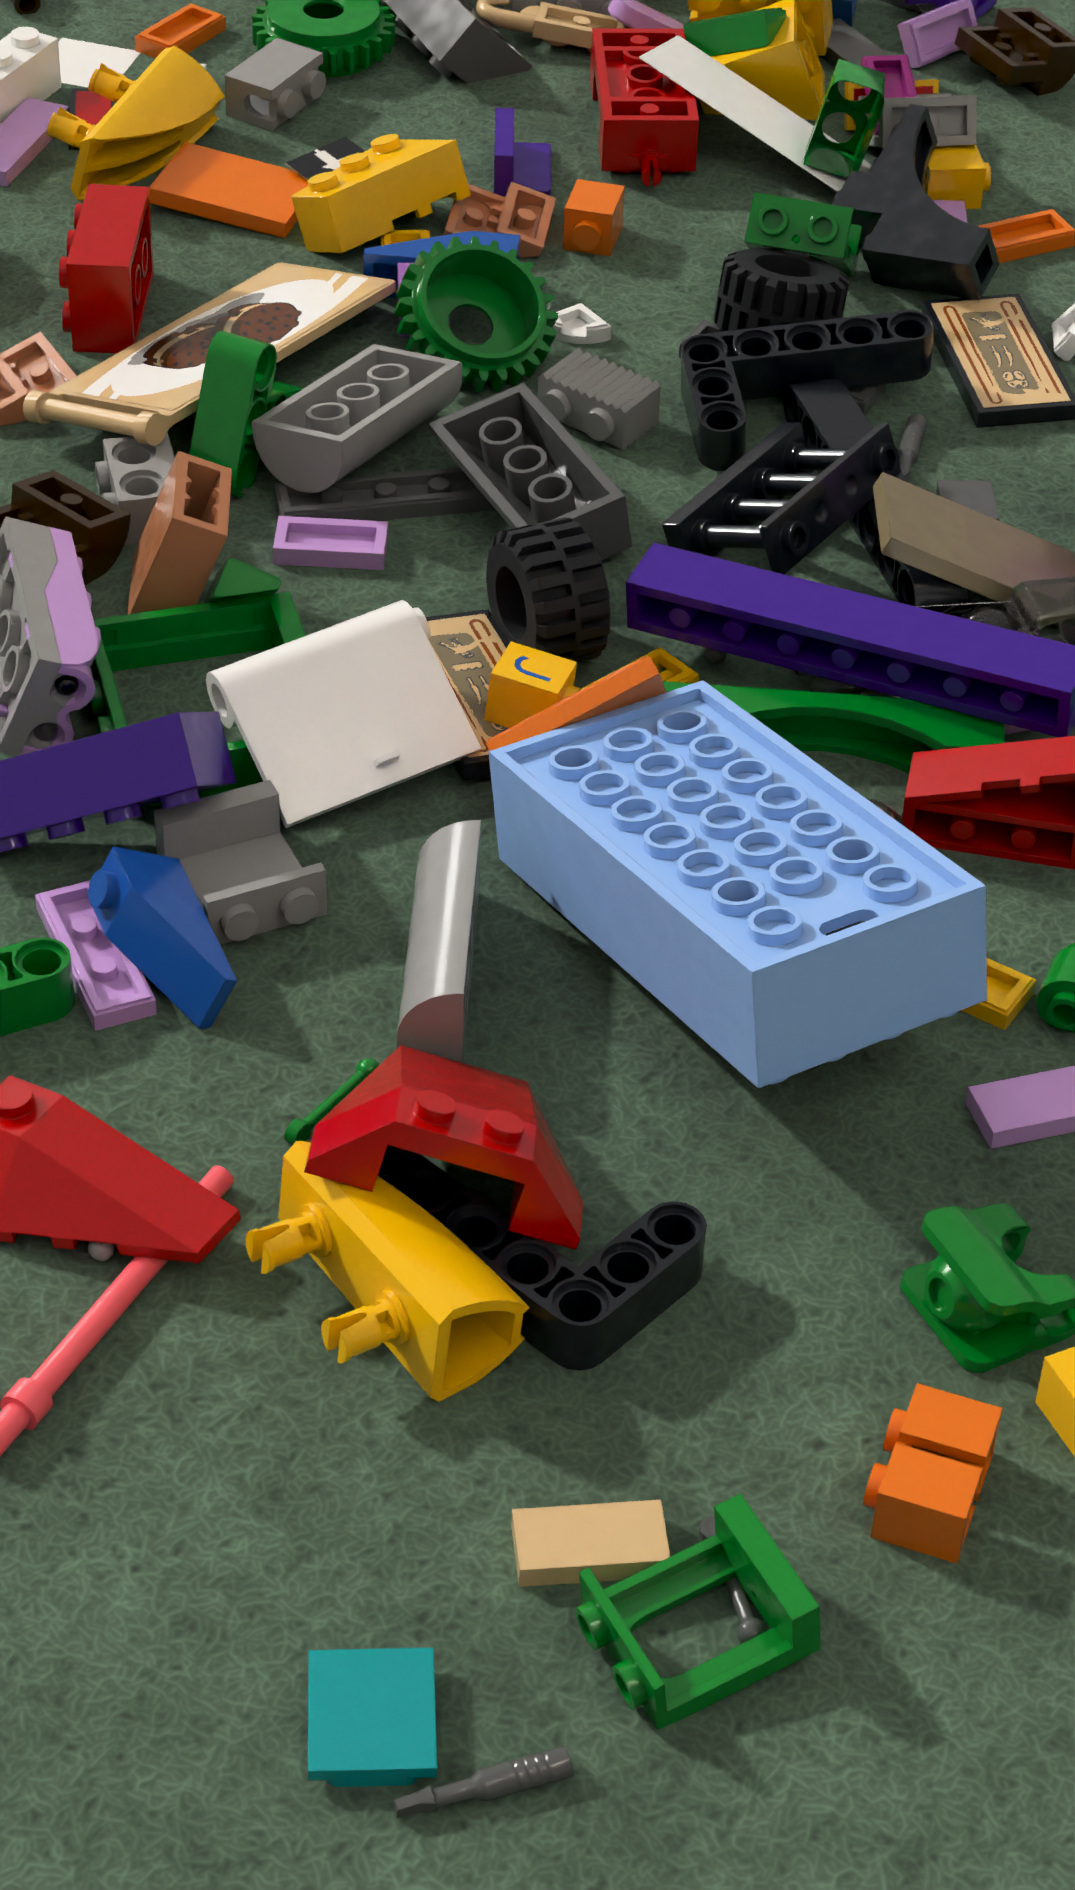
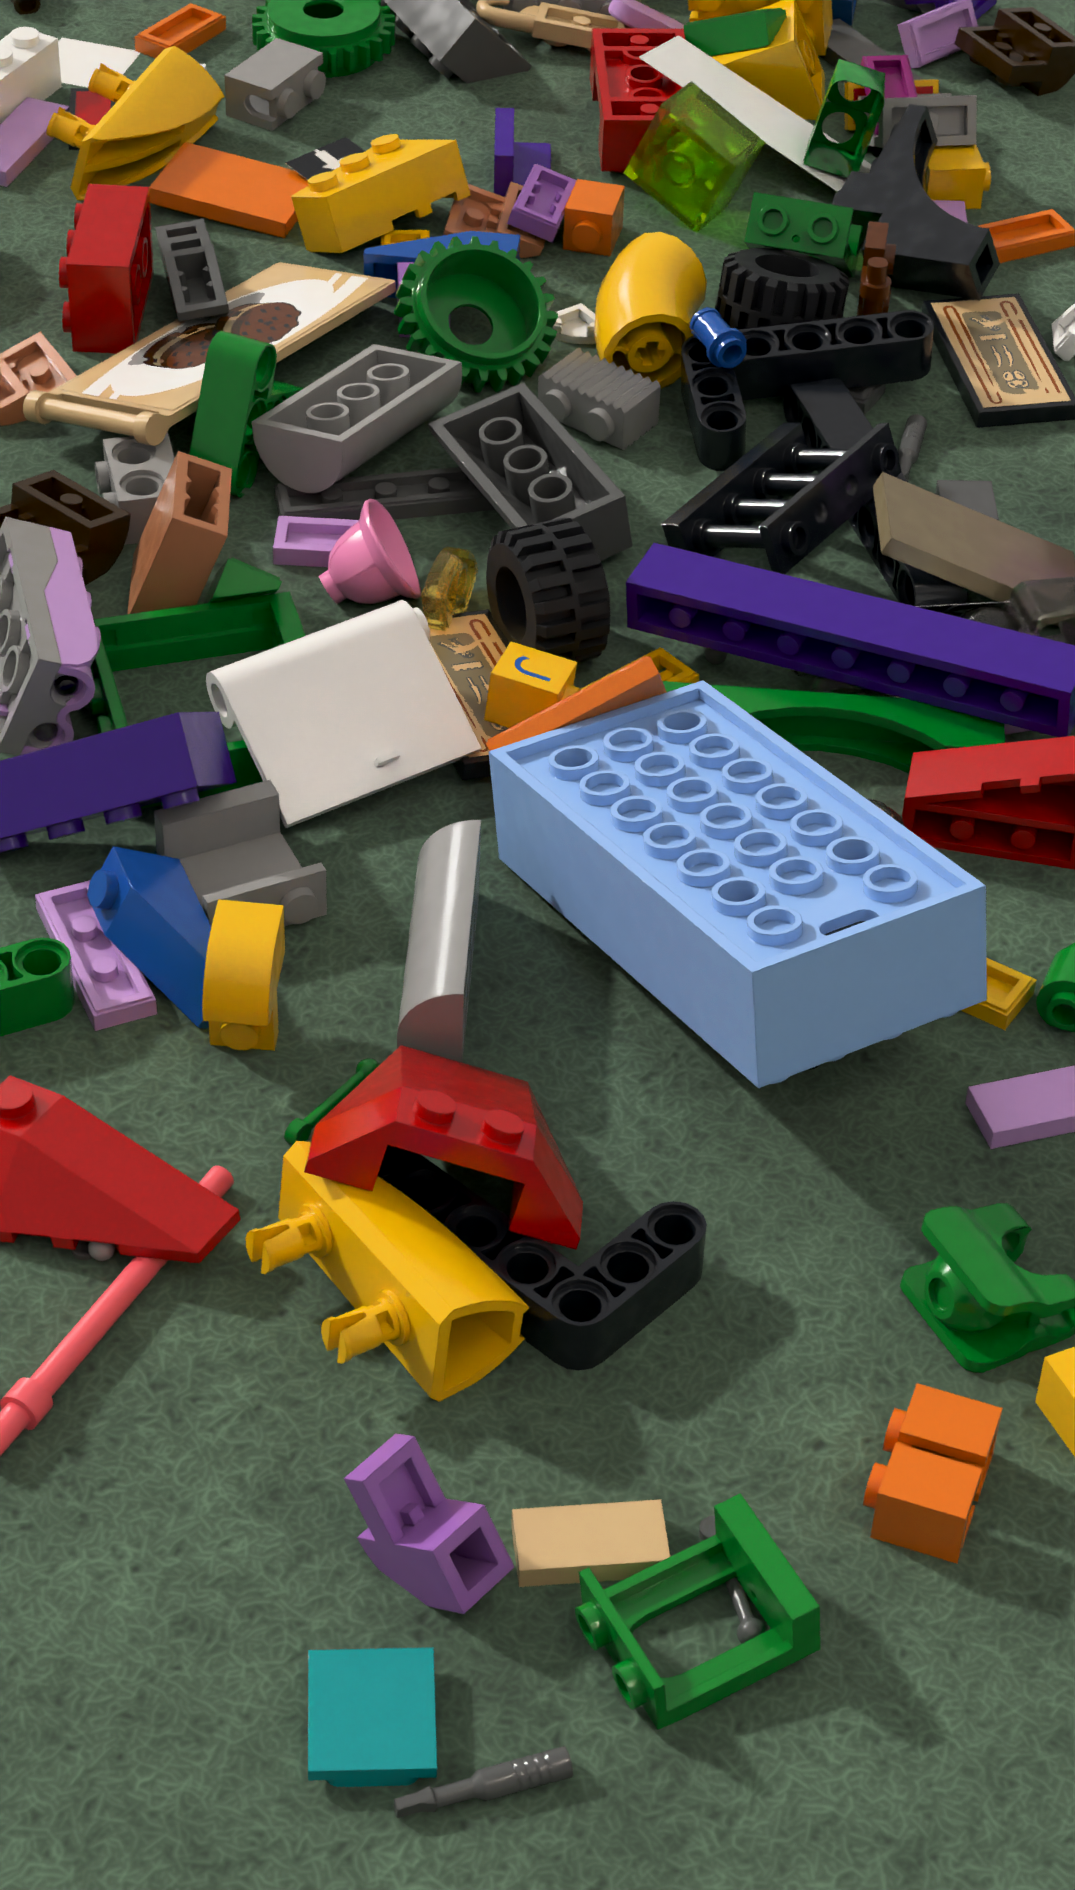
(191, 270): none -> dark grey slope
(243, 974): none -> yellow brick
(371, 561): none -> bright pink hat
(418, 1538): none -> medium lavender brick
(448, 586): none -> clear yellow tile
(542, 203): none -> medium lavender plate
(649, 306): none -> yellow brick
(693, 157): none -> clear neon green brick
(723, 344): none -> blue pin
(877, 263): none -> reddish brown plate

